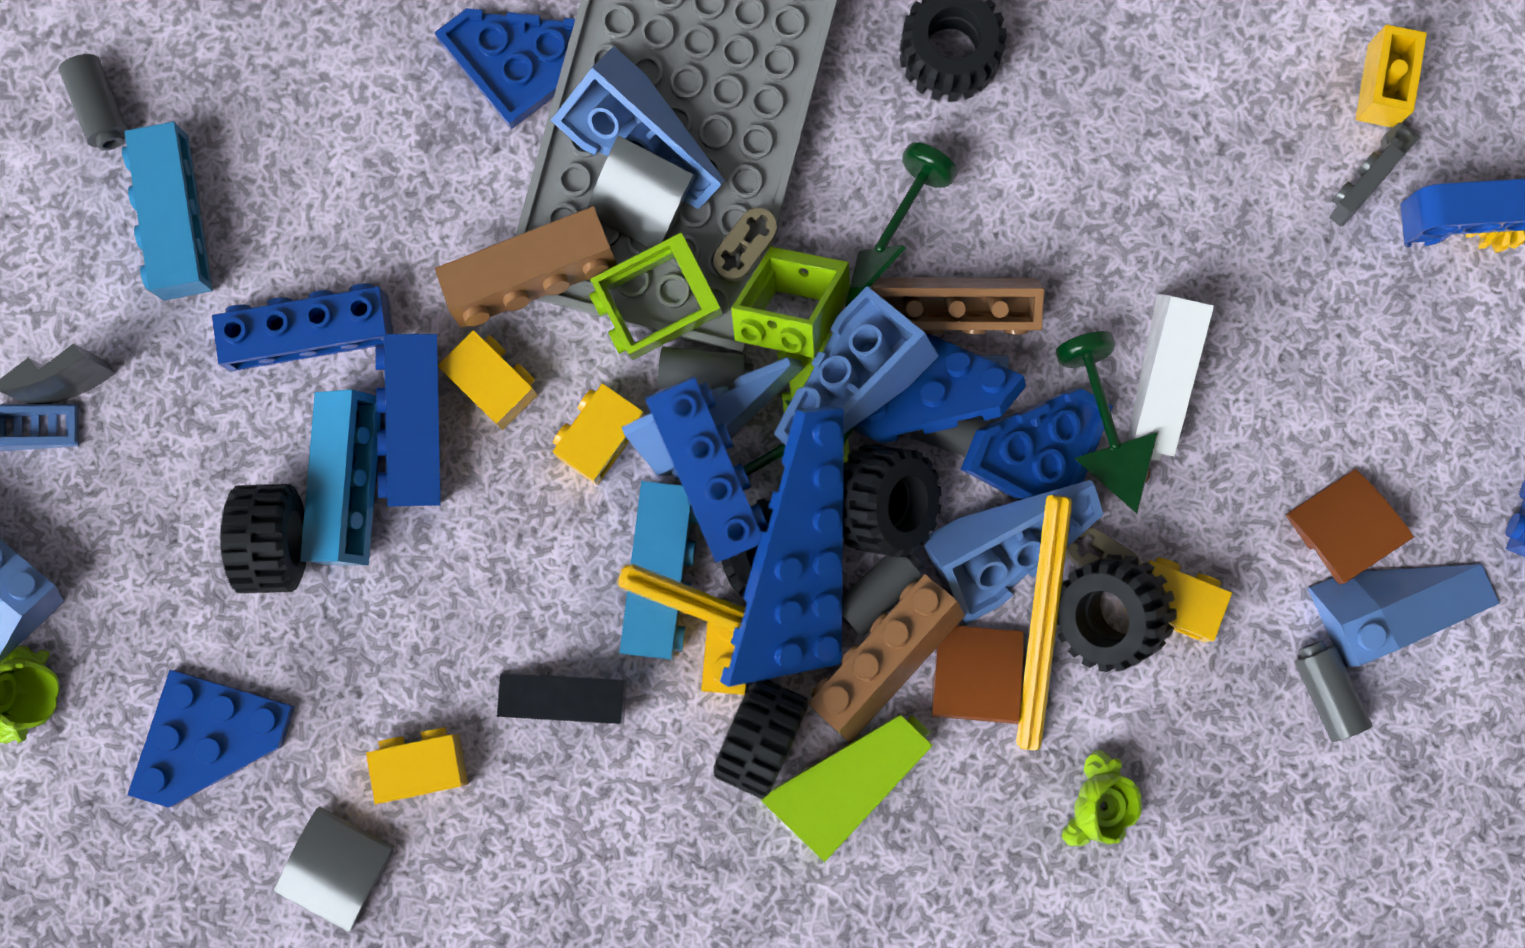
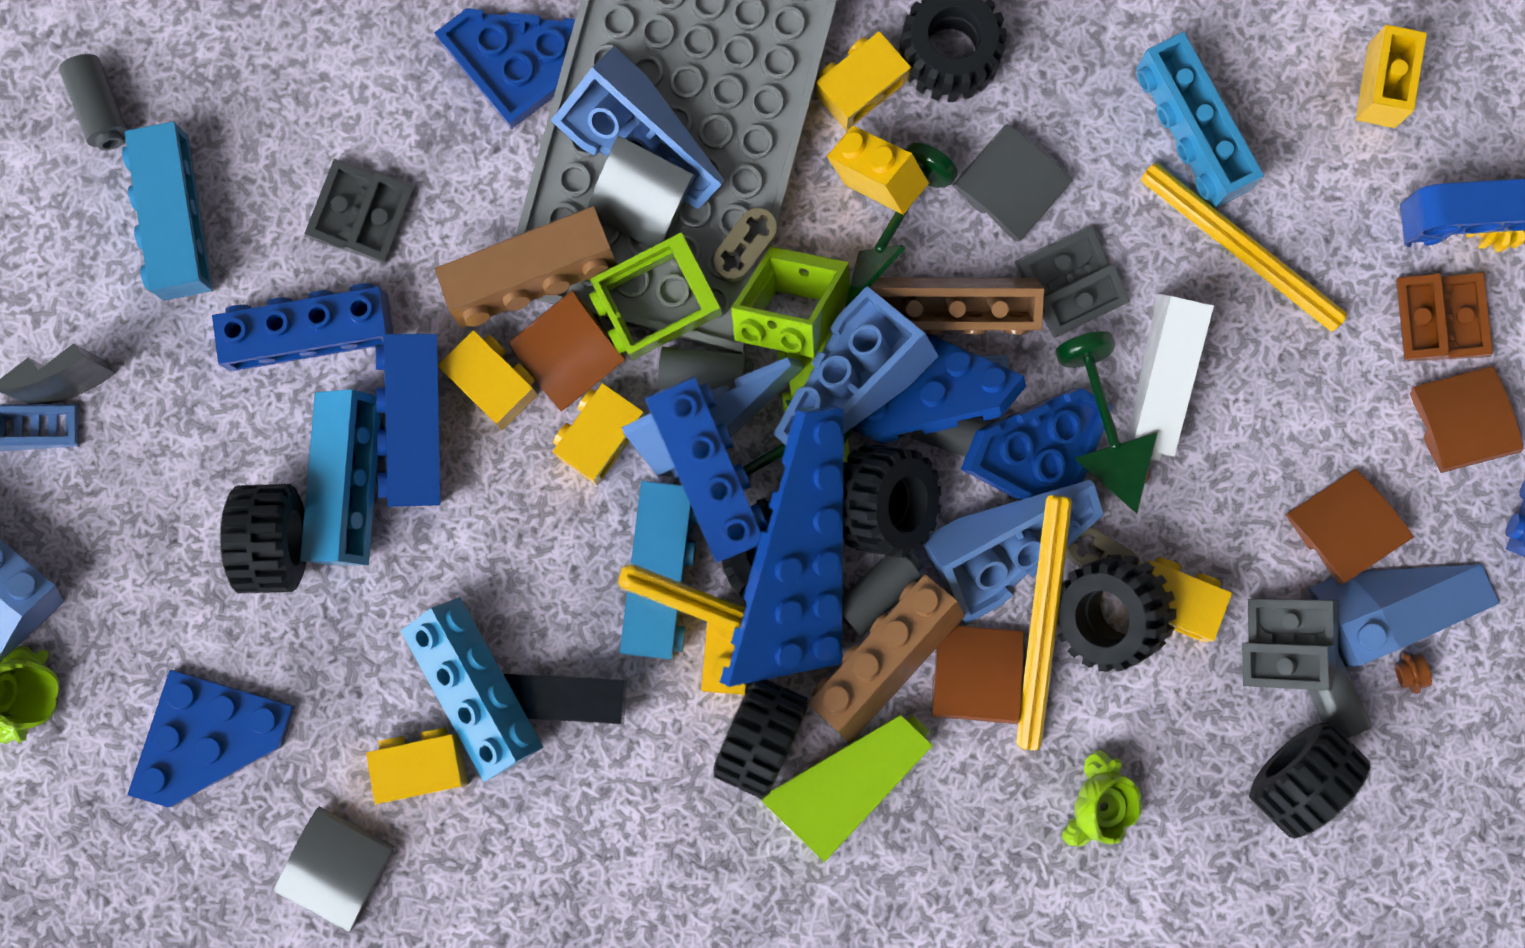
(358, 211): none -> dark grey slope
(471, 688): none -> dark azure brick
(566, 350): none -> dark orange slope
(861, 79): none -> yellow brick
(878, 169): none -> yellow brick
(1012, 182): none -> dark grey slope
(1075, 280): none -> dark grey slope
(1198, 121): none -> dark azure brick
(1244, 247): none -> yellow axle
(1291, 643): none -> dark grey slope
(1310, 780): none -> black tyre
(1373, 171): dark grey hinge -> none
(1413, 672): none -> dark orange plate
(1444, 317): none -> dark orange slope
(1467, 419): none -> dark orange slope

